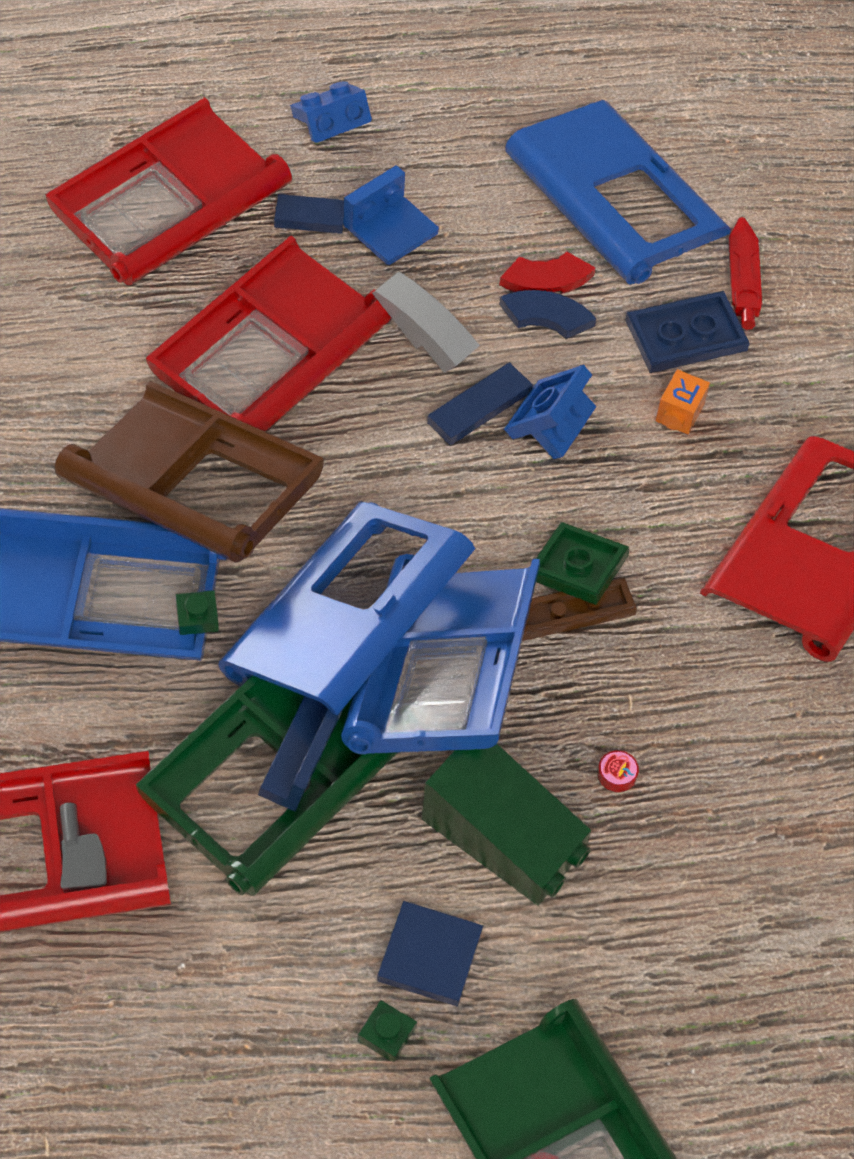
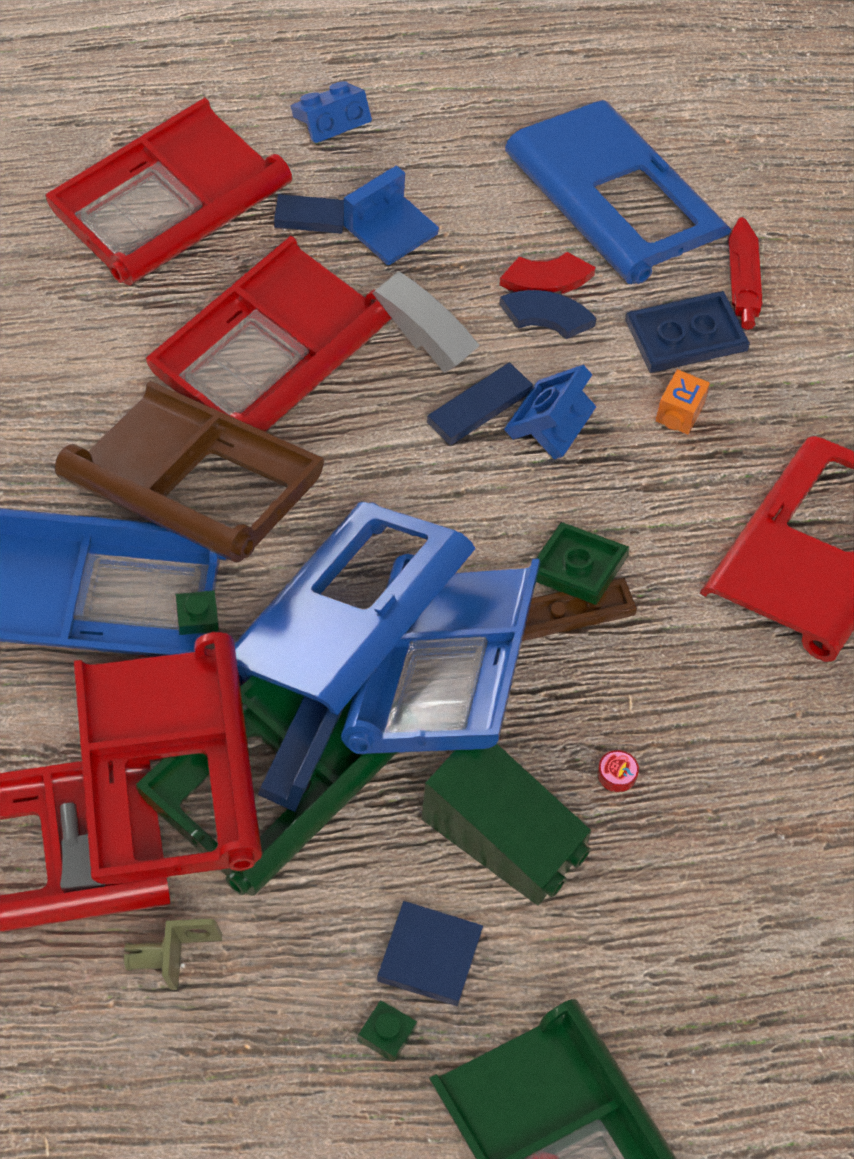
(157, 712): none -> red piece
(168, 952): none -> olive bracket

